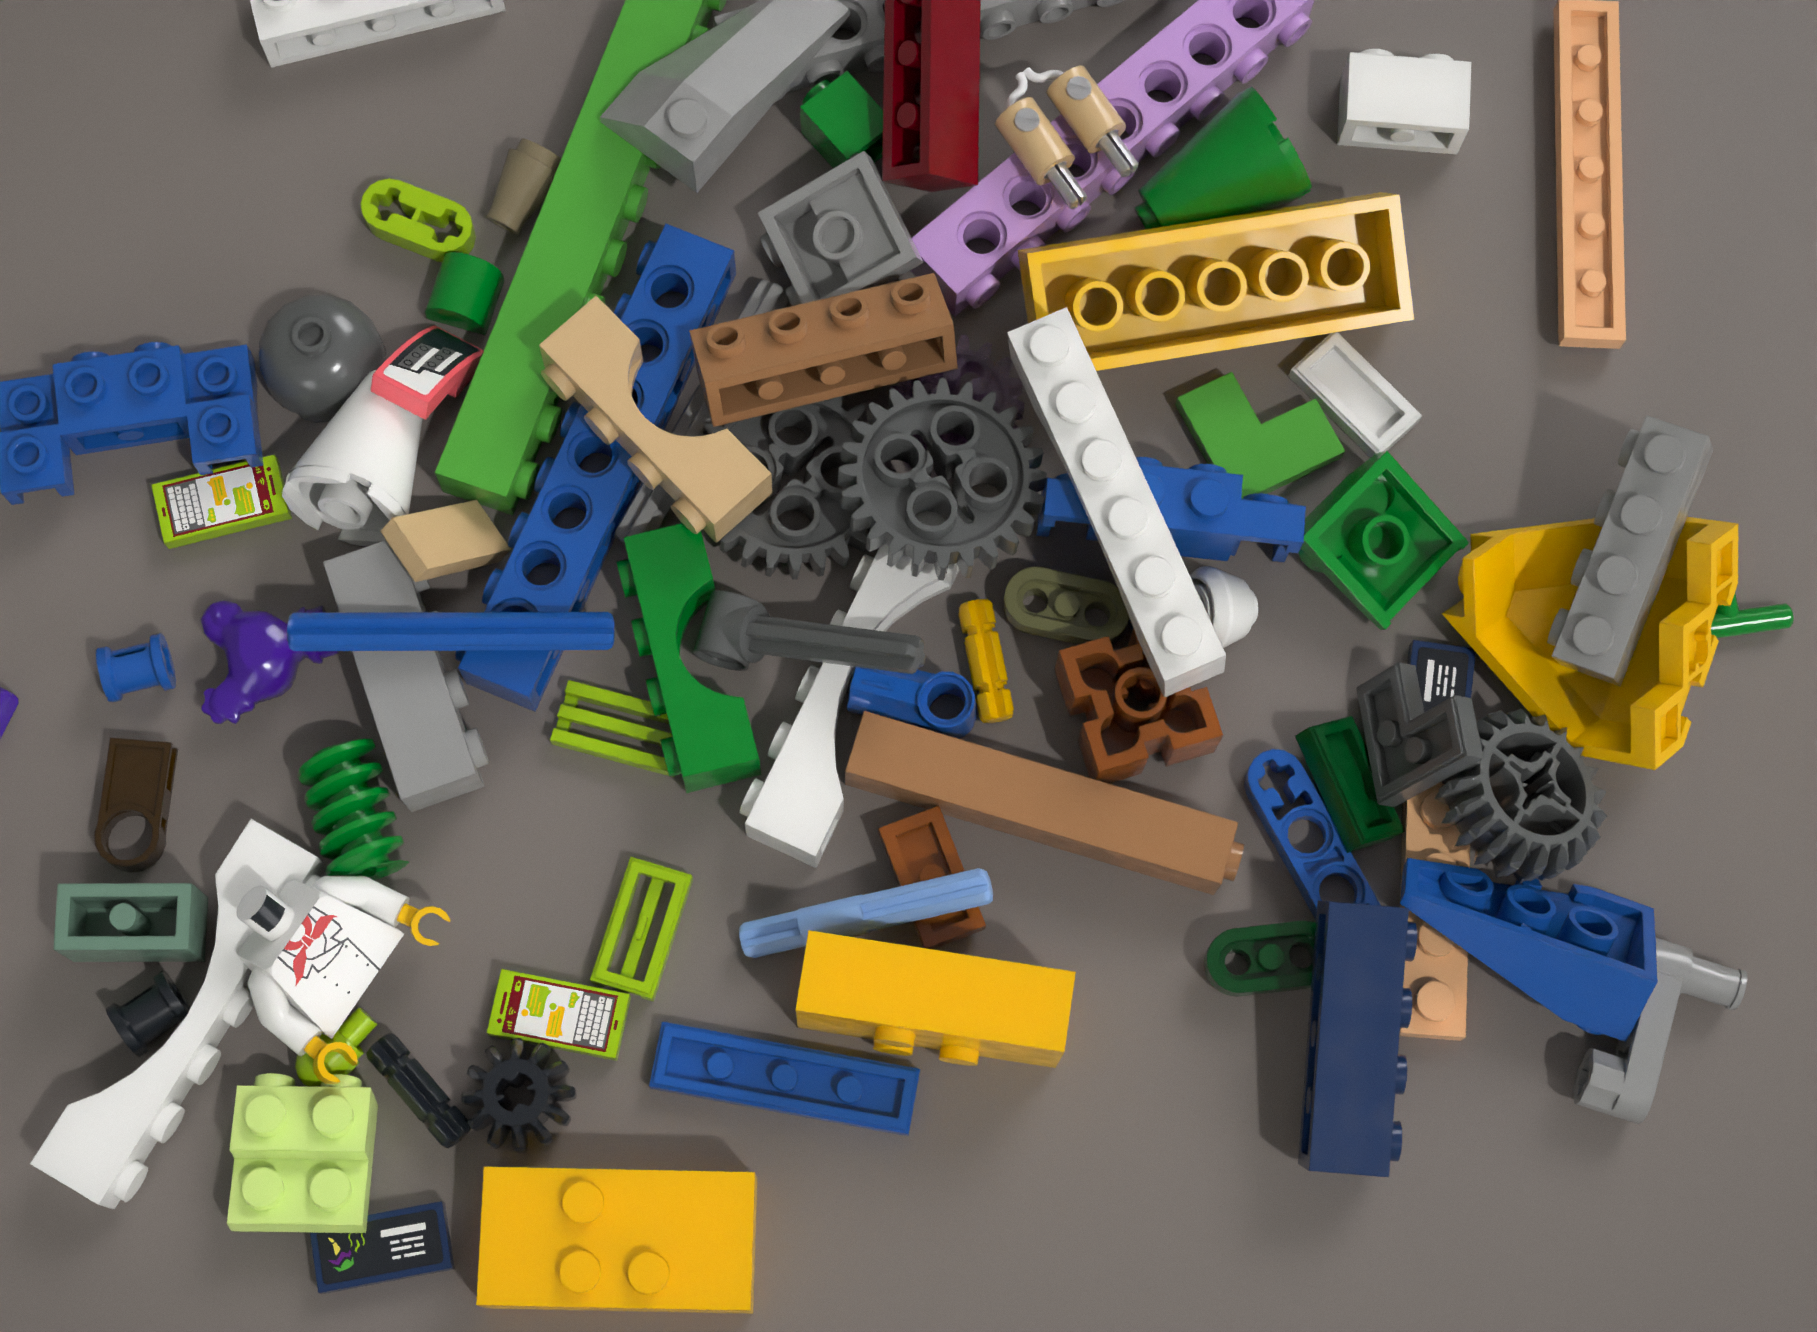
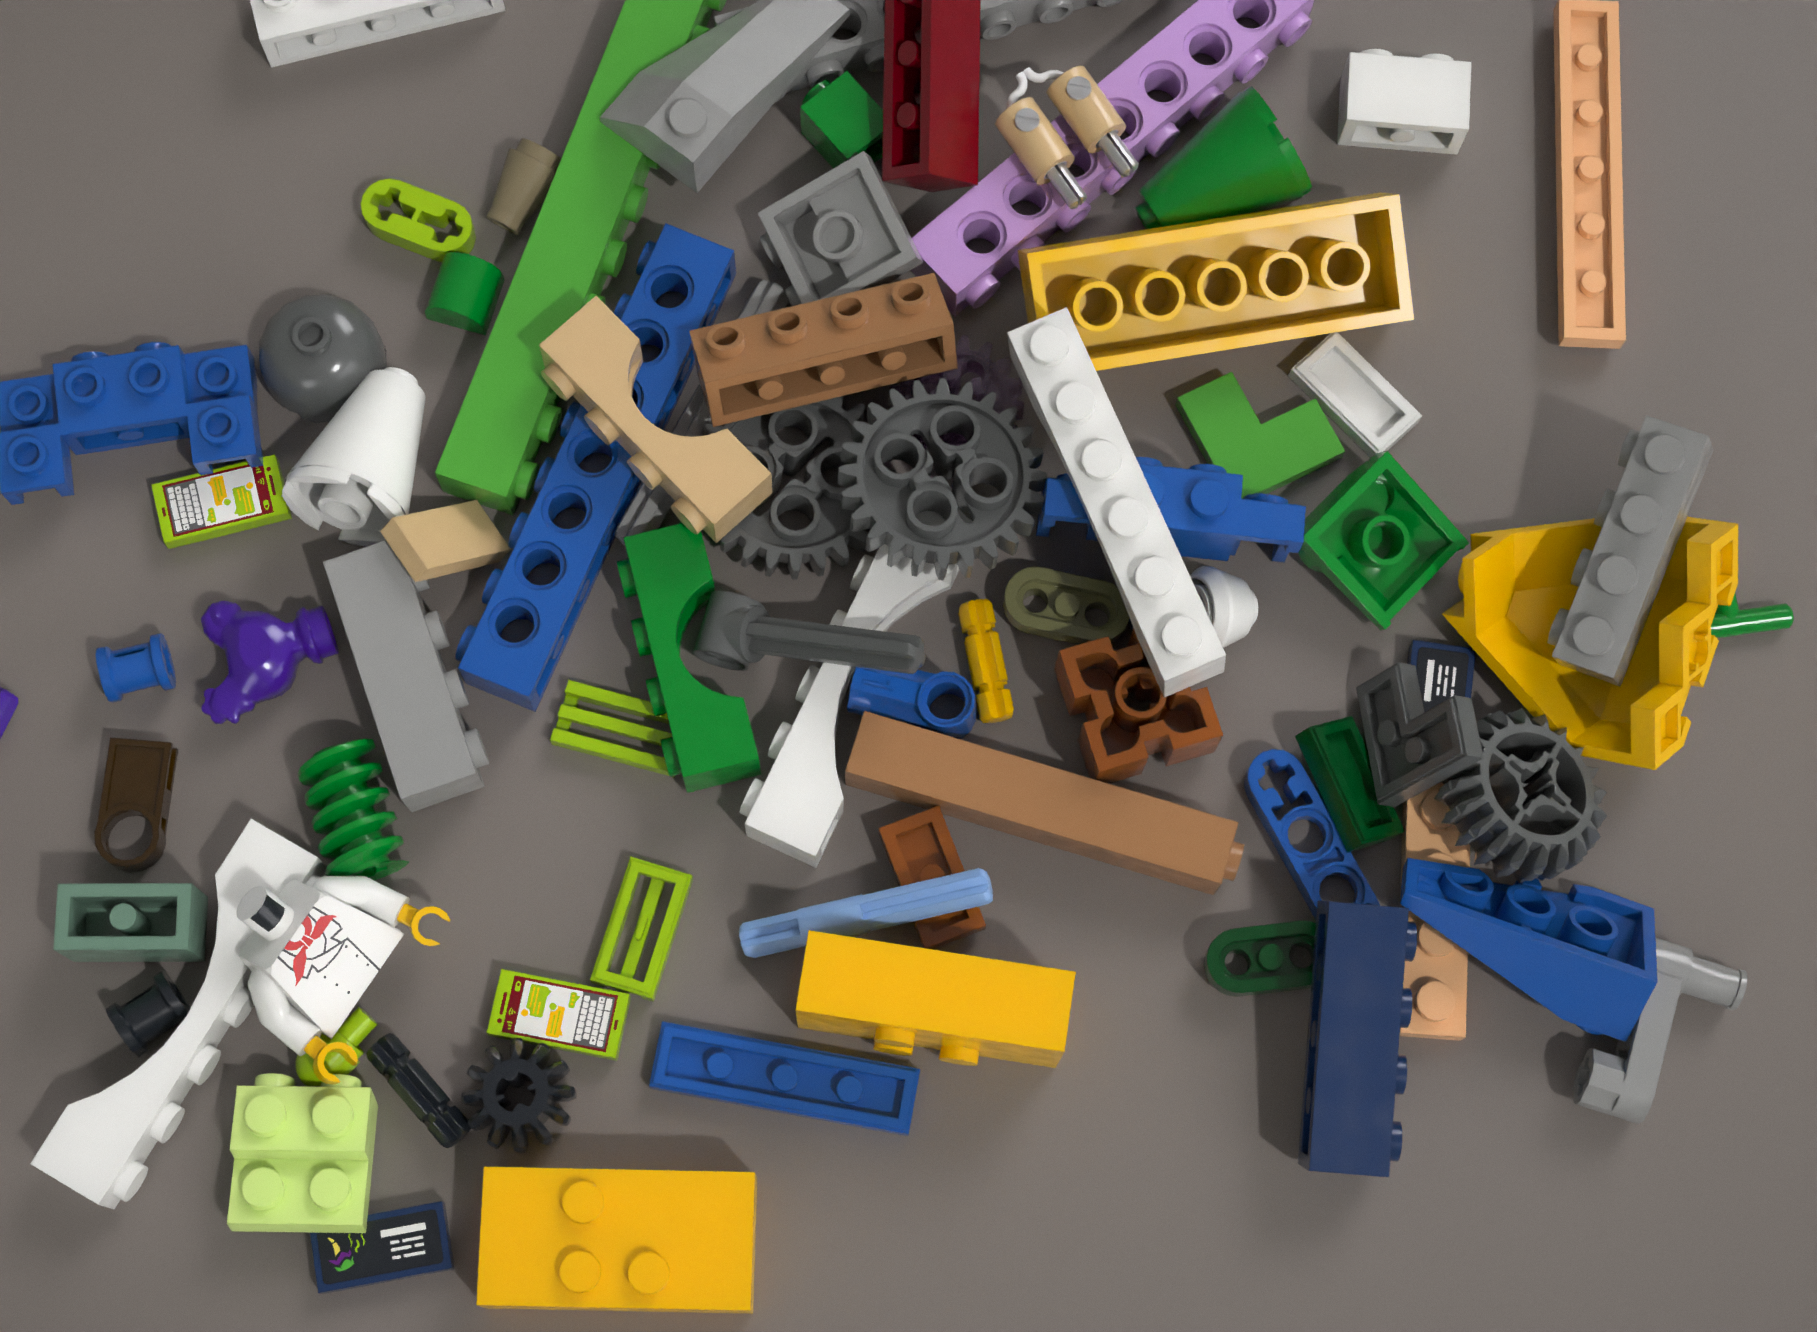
(426, 371): slope -> none
(450, 631): blue axle -> none

